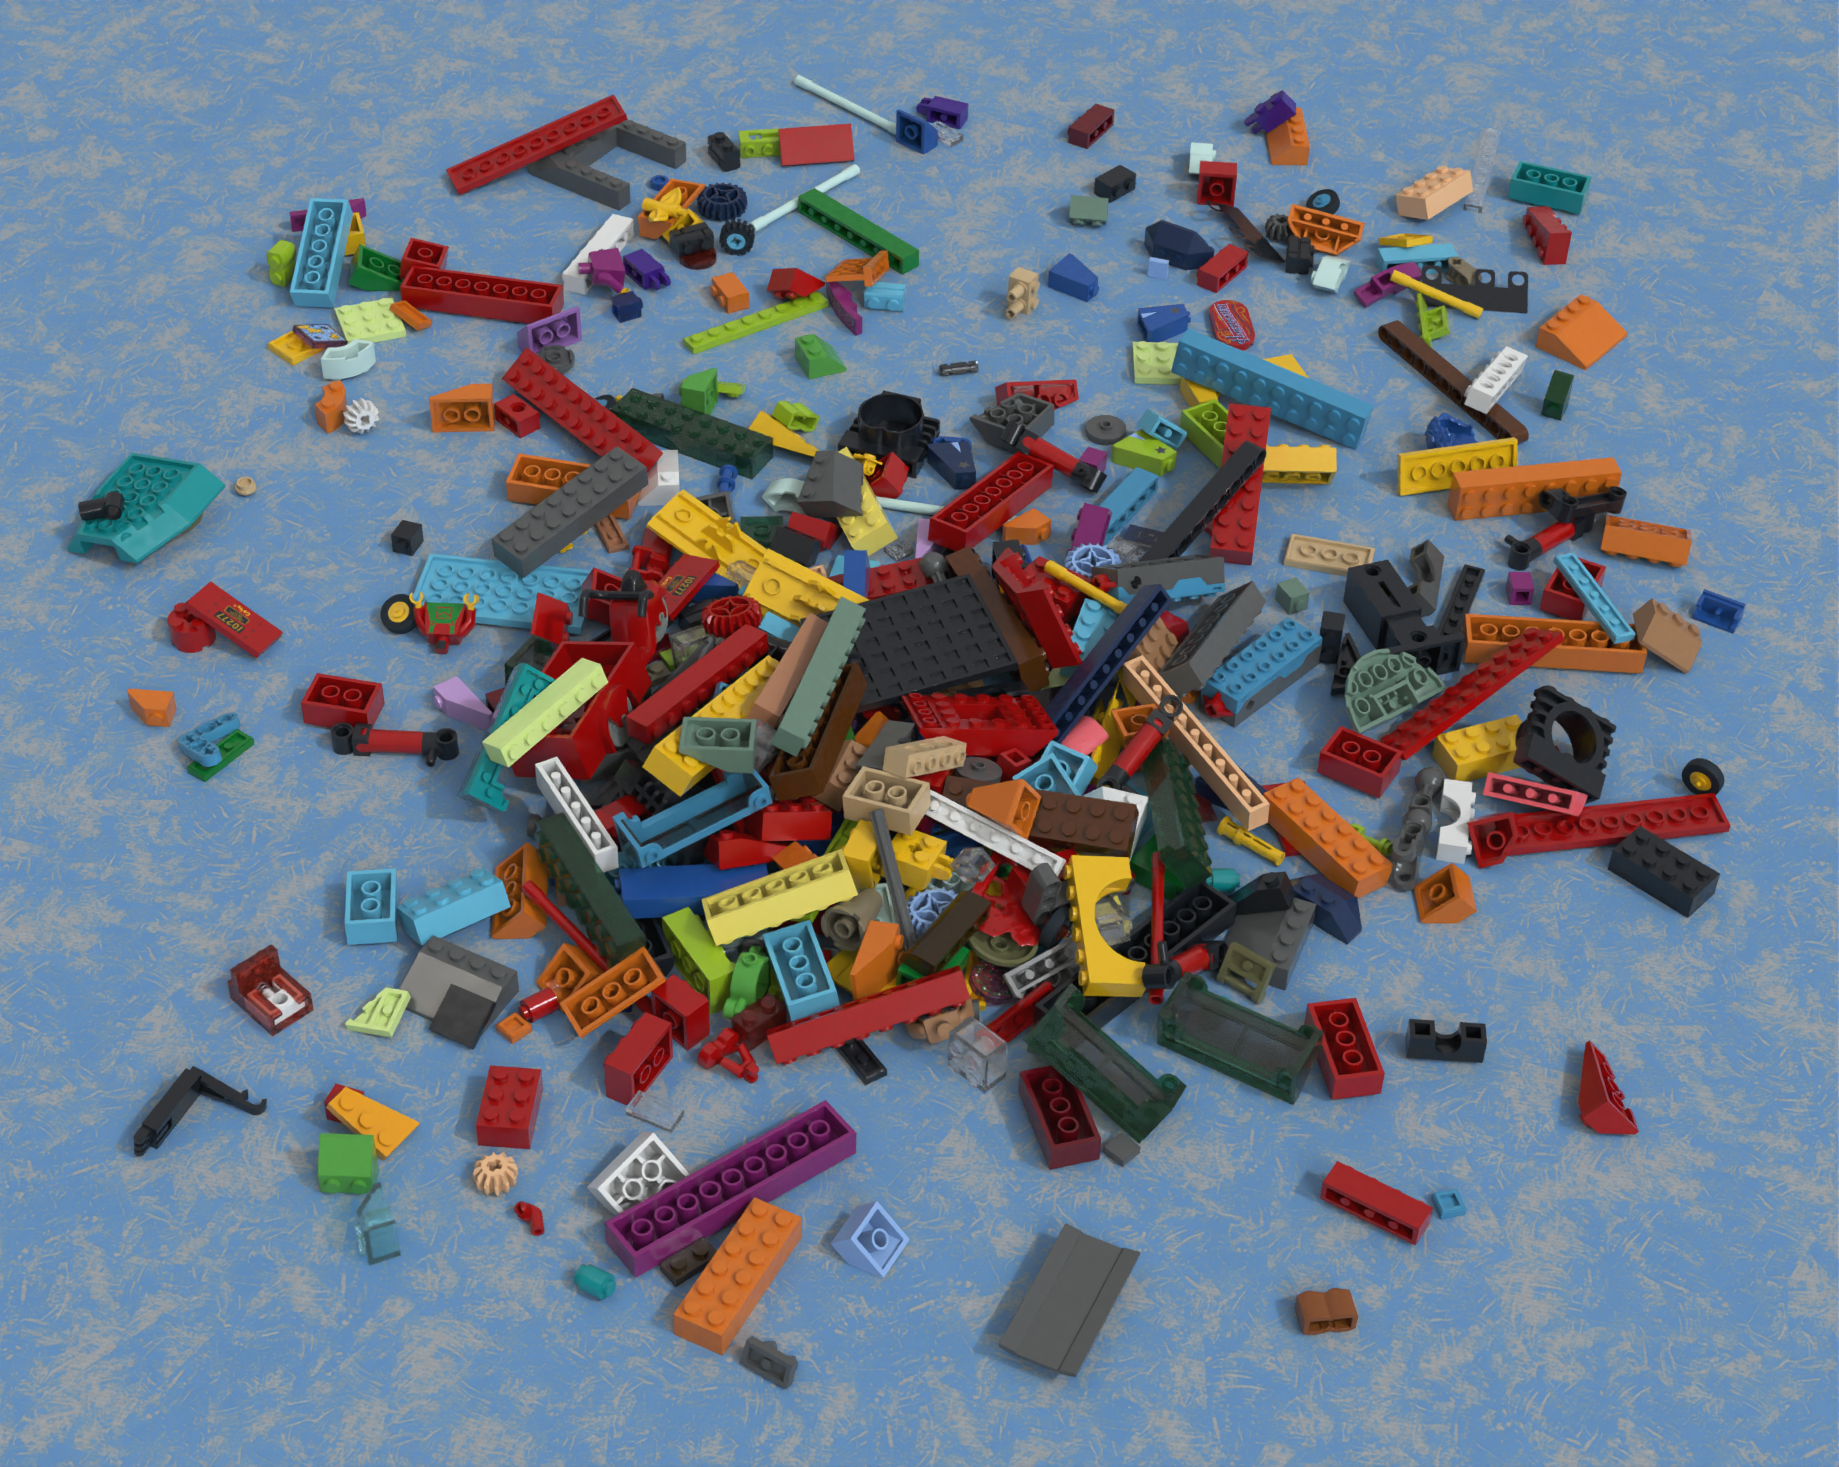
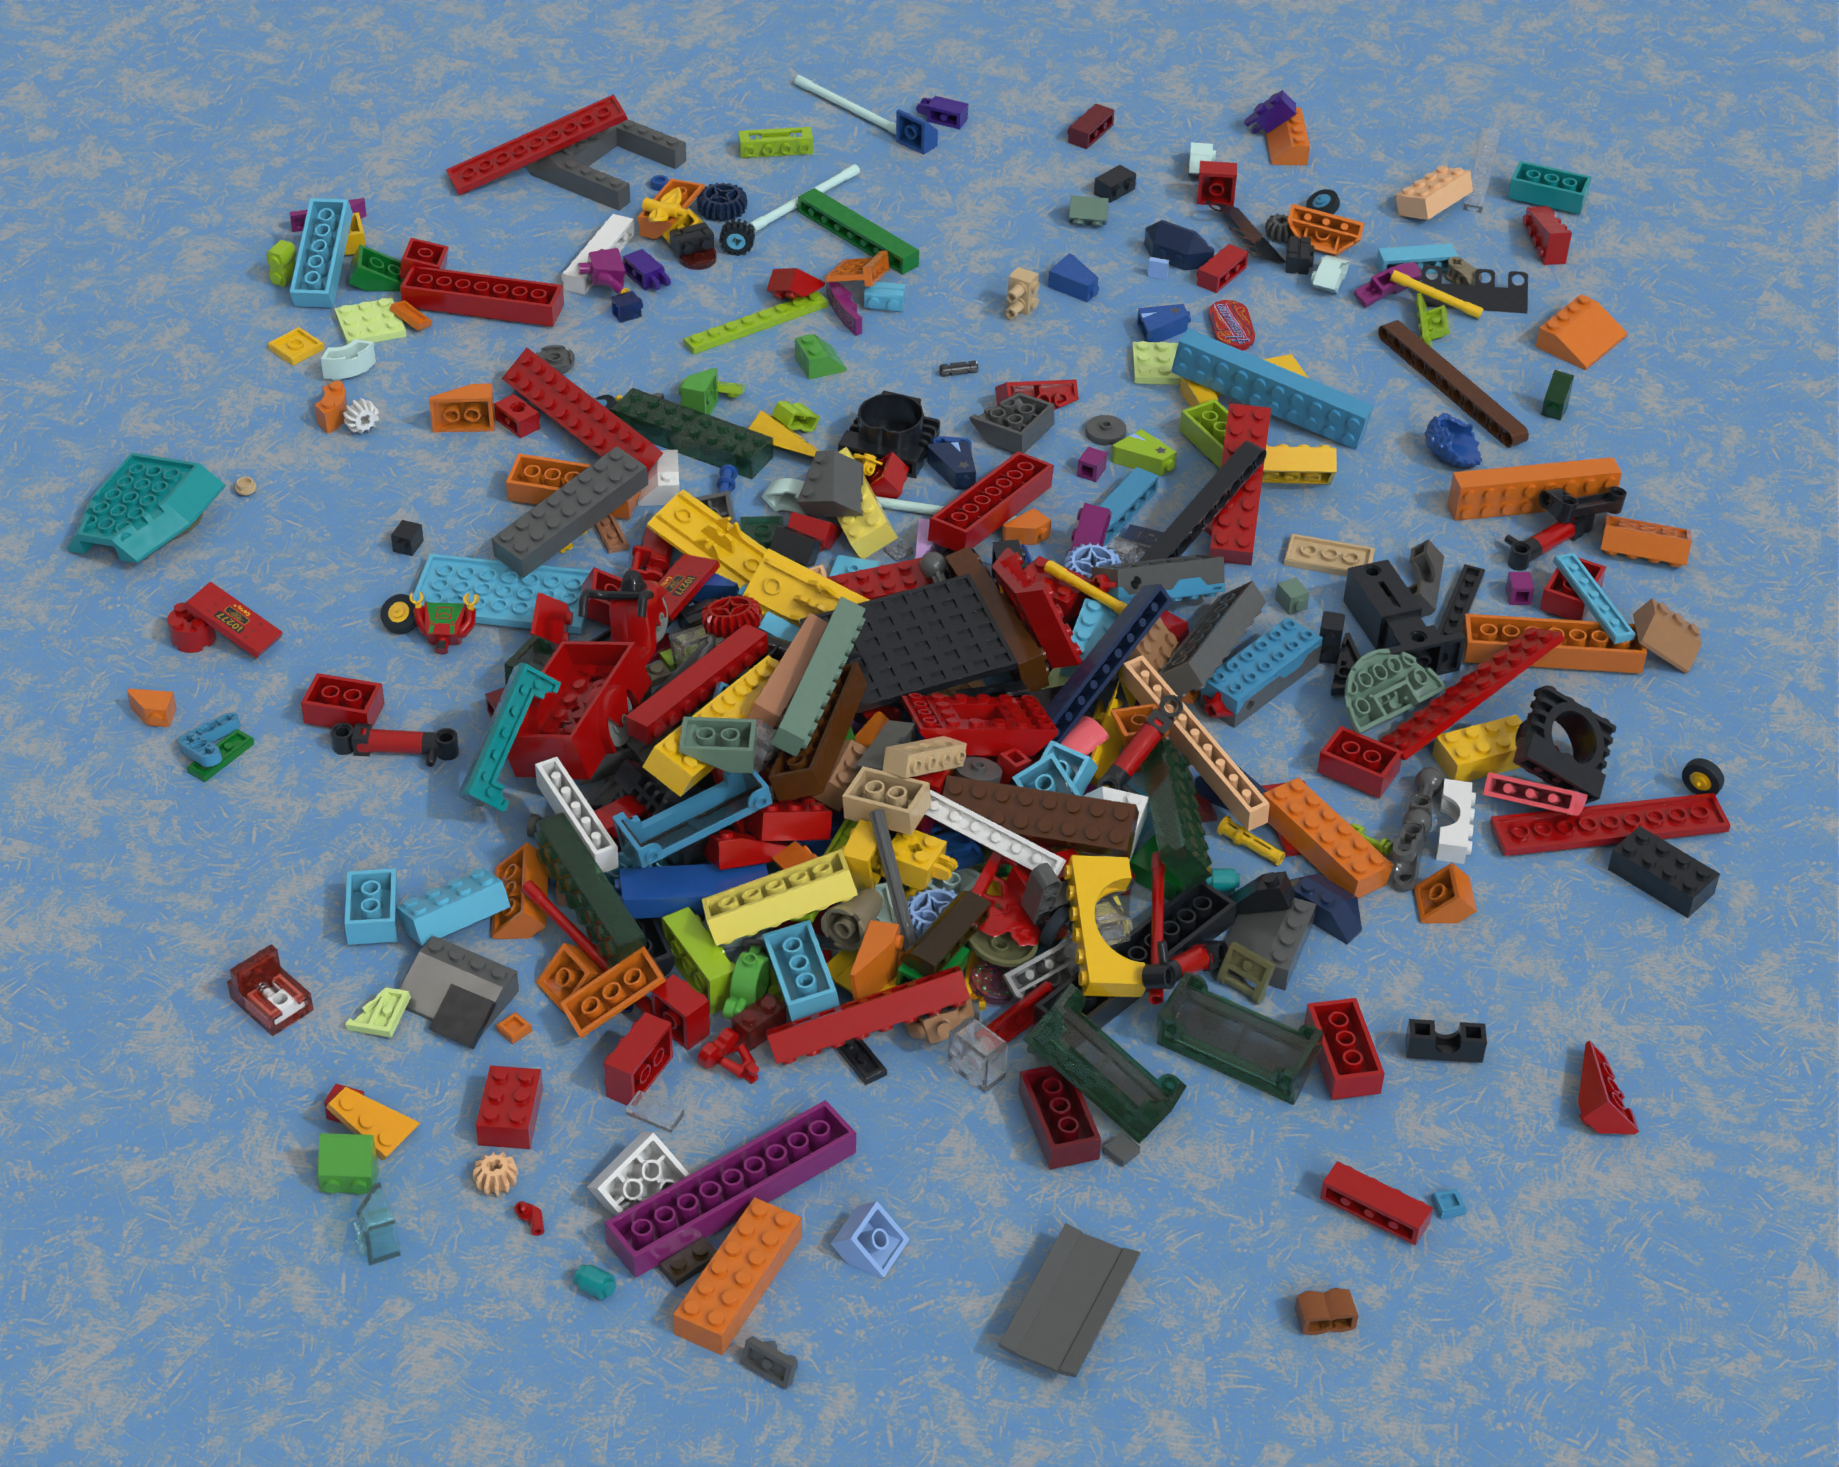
(110, 507): black piece -> none
(179, 1100): black hinge -> none
(319, 336): tile -> none
(461, 703): lavender slope -> none
(538, 1005): red brick -> none
(545, 712): yellowish green brick -> none
(554, 330): medium lavender slope -> none
(723, 151): black brick -> none
(730, 292): orange brick -> none
(740, 573): clear brick -> none
(816, 144): red tile -> none
(857, 571): blue slope -> none
(947, 135): clear plate -> none
(972, 865): clear brick -> none
(1006, 804): orange slope -> none
(1063, 462): piece -> none
(1162, 429): medium azure brick -> none
(1405, 240): yellow tile -> none
(1434, 468): yellow plate -> none
(1493, 837): red slope -> none
(1495, 379): white brick -> none
(1719, 611): blue hinge -> none

